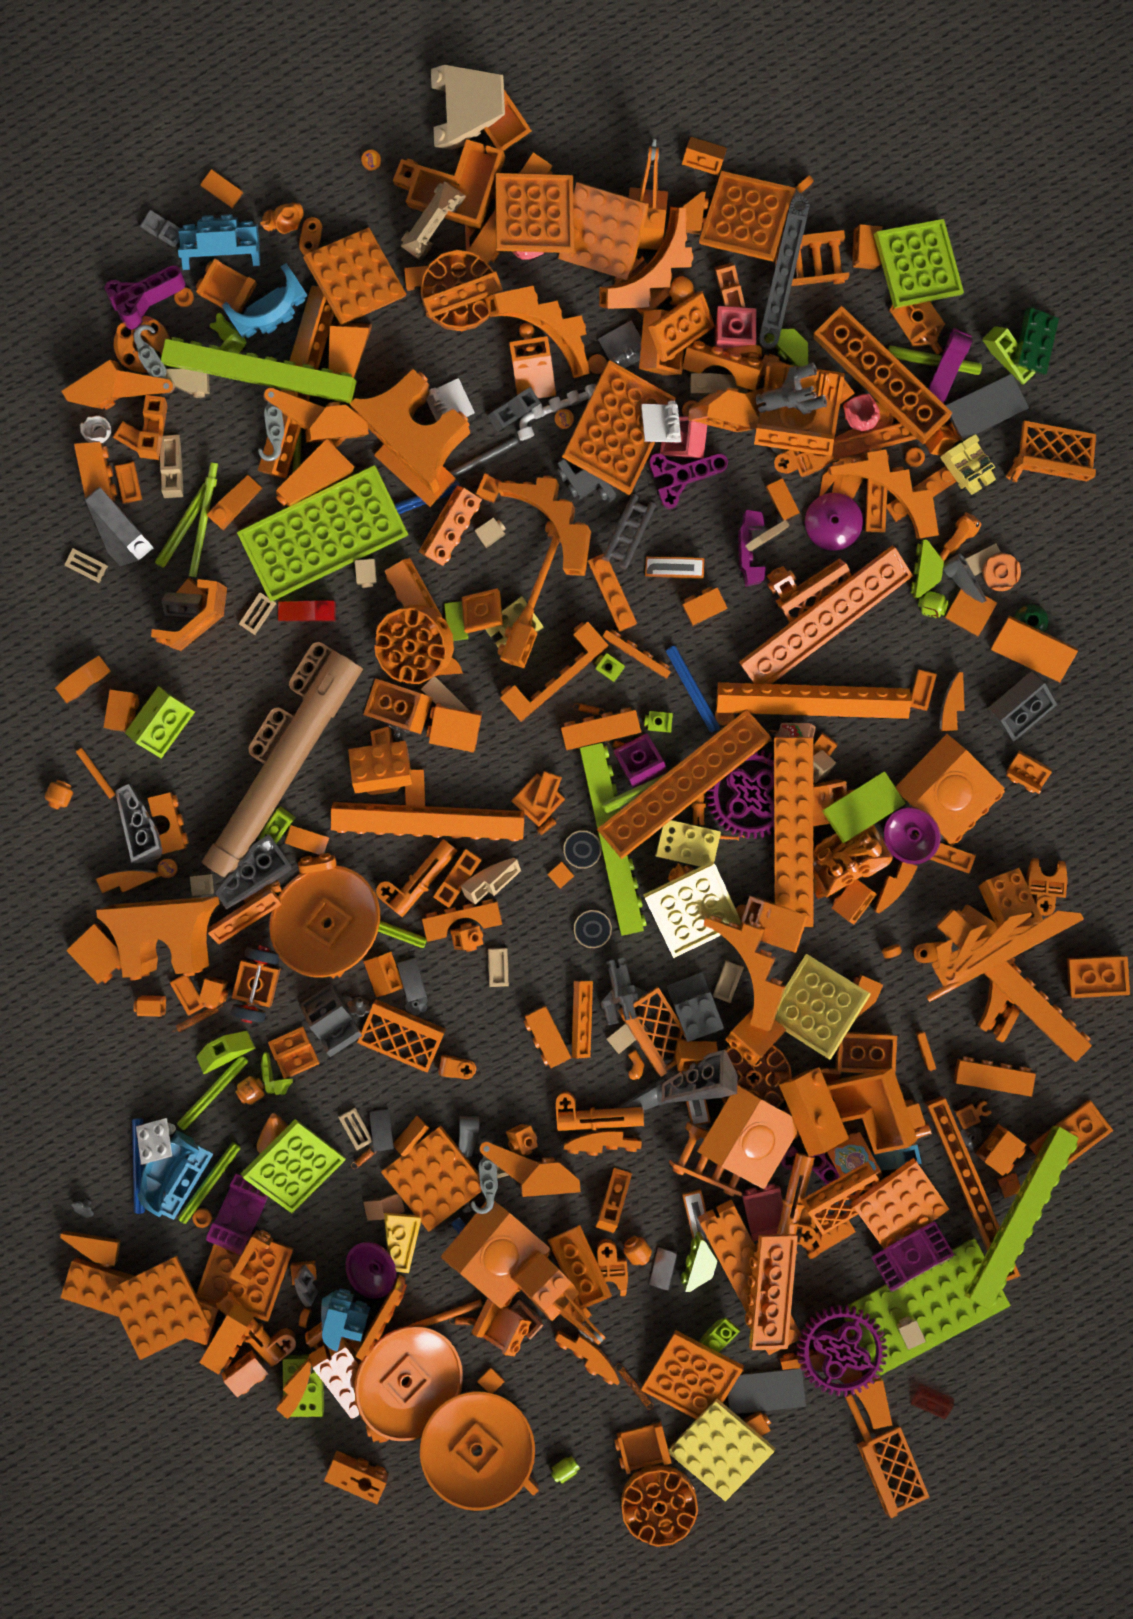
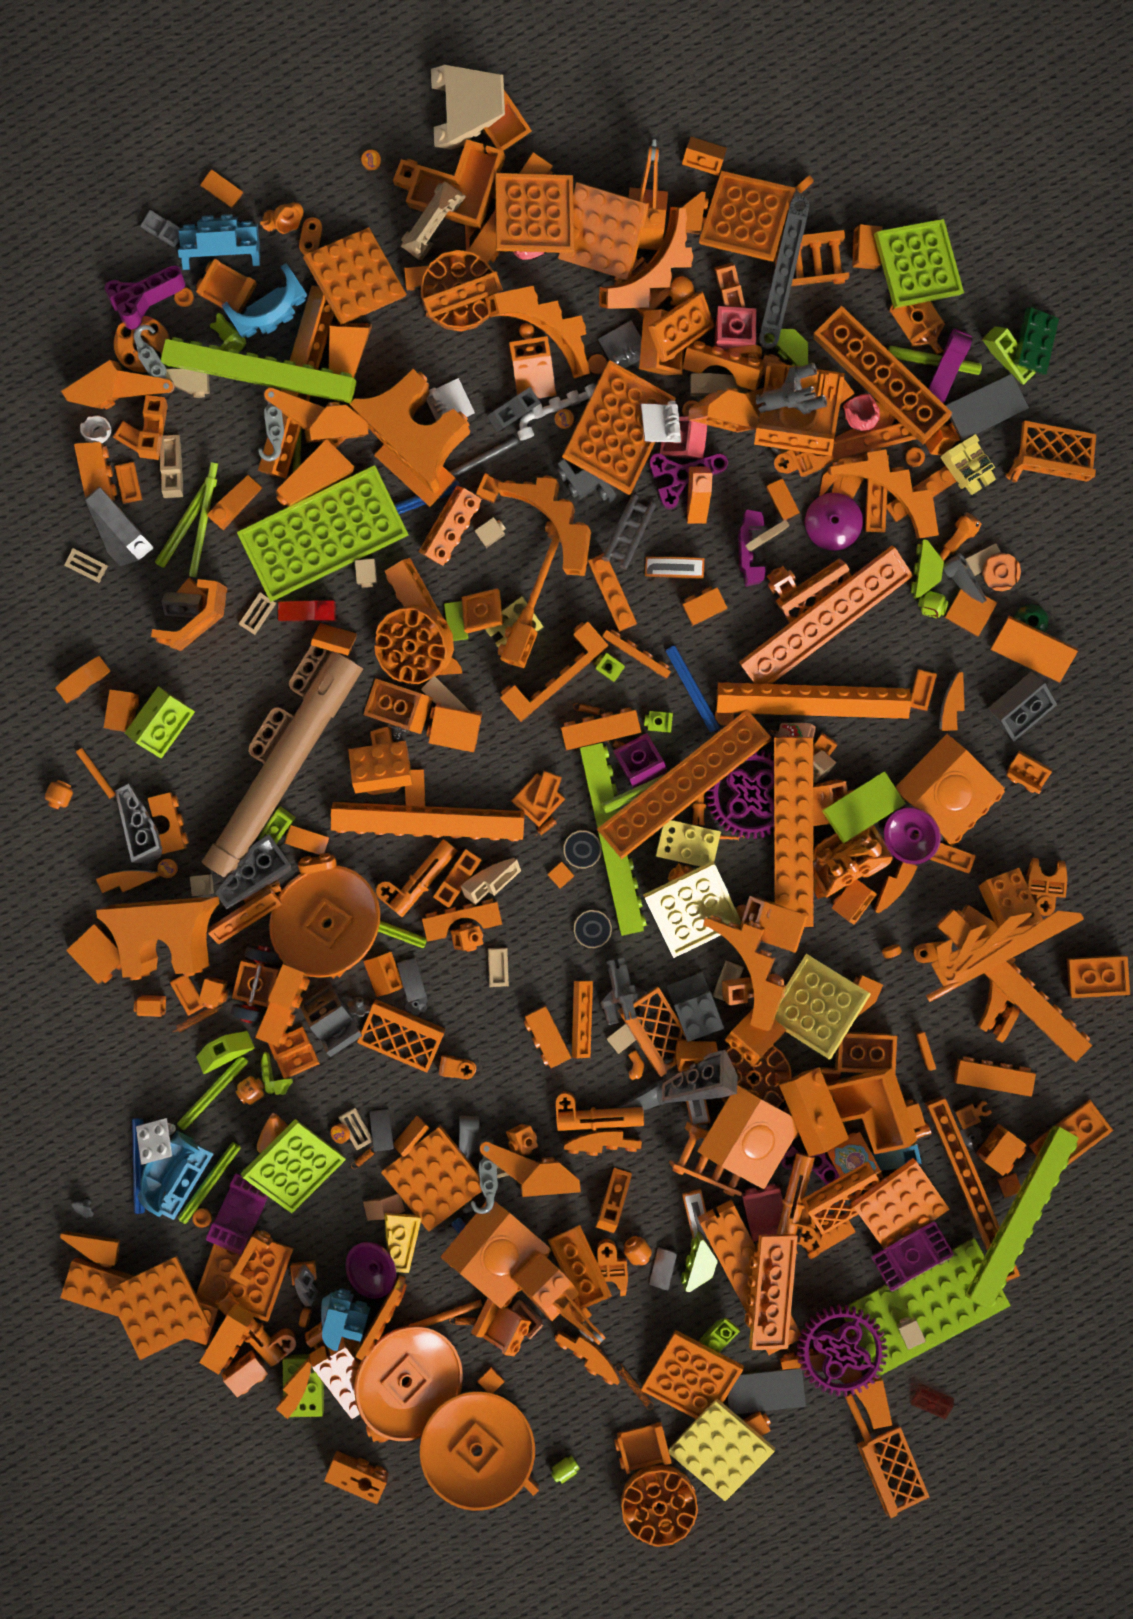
(283, 1001): none -> orange piece
(333, 639): none -> orange tile
(340, 1133): none -> orange tile
(699, 494): none -> orange slope
(739, 990): none -> orange arch

